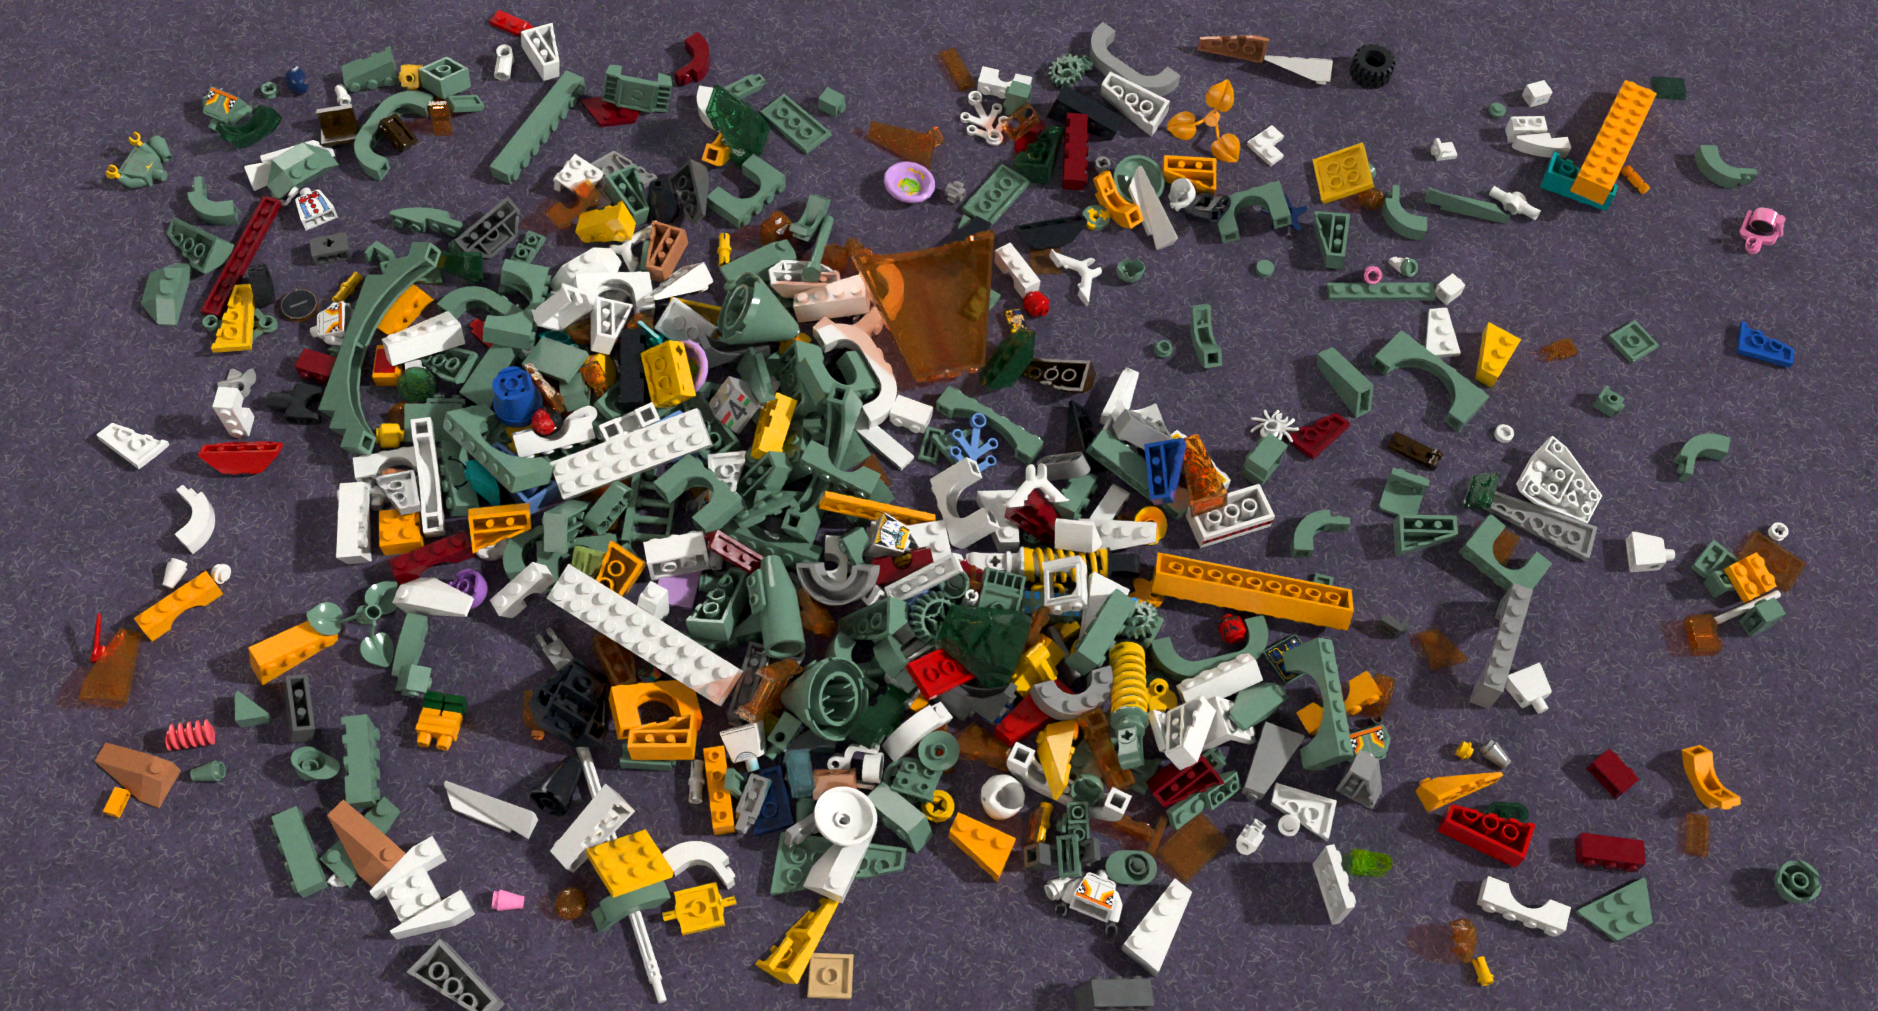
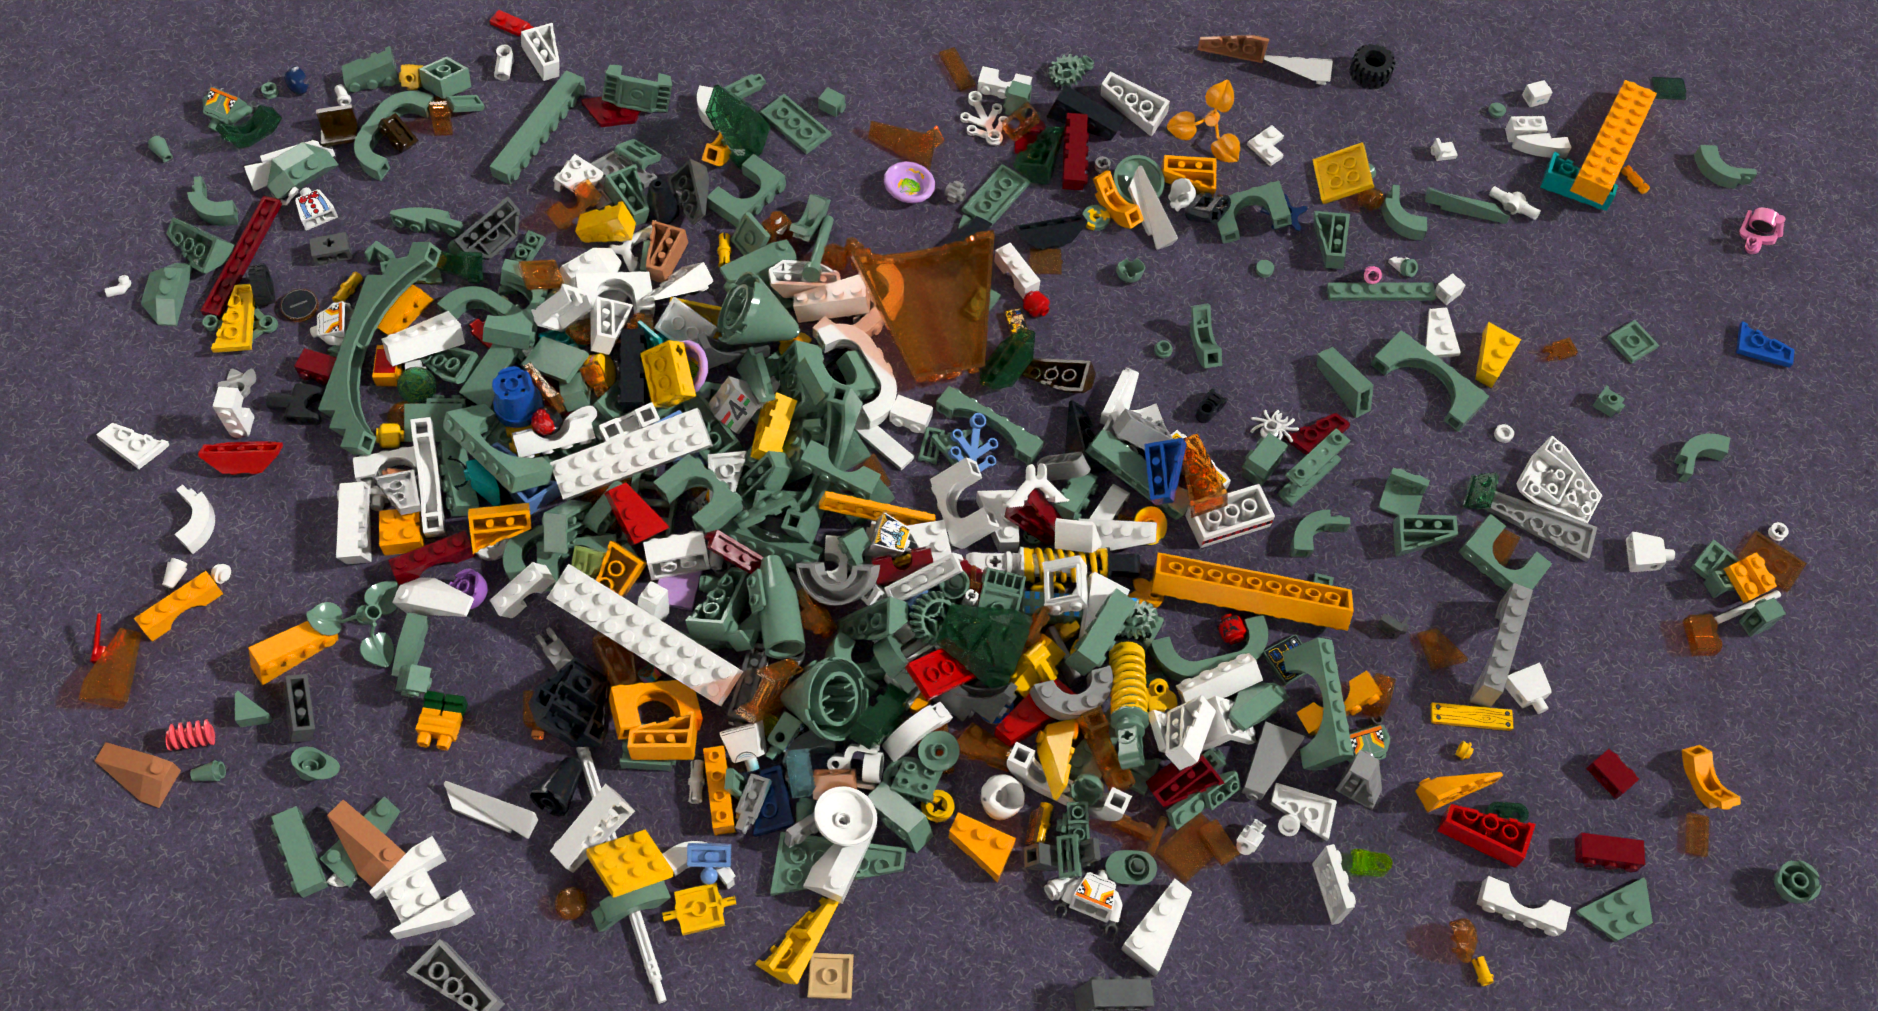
(117, 802): light orange piece -> none
(121, 288): none -> white arm
(140, 167): sand green torso -> none
(360, 762): sand green wedge -> none
(505, 900): bright pink cone -> none
(540, 274): none -> clear orange tile
(634, 514): none -> red wedge
(637, 153): none -> sand green plate
(699, 66): dark red arch -> none
(708, 856): none -> medium blue plate
(741, 639): none -> sand green panel
(749, 235): none -> sand green plate
(1080, 266): white piece -> none
(1105, 62): light grey arch -> none
(1211, 404): none -> black piece
(1218, 842): none -> clear orange tile
(1313, 467): none -> sand green fence
(1414, 450): dark brown plate -> none
(1471, 716): none -> yellow tile
(1493, 752): light grey cone -> none

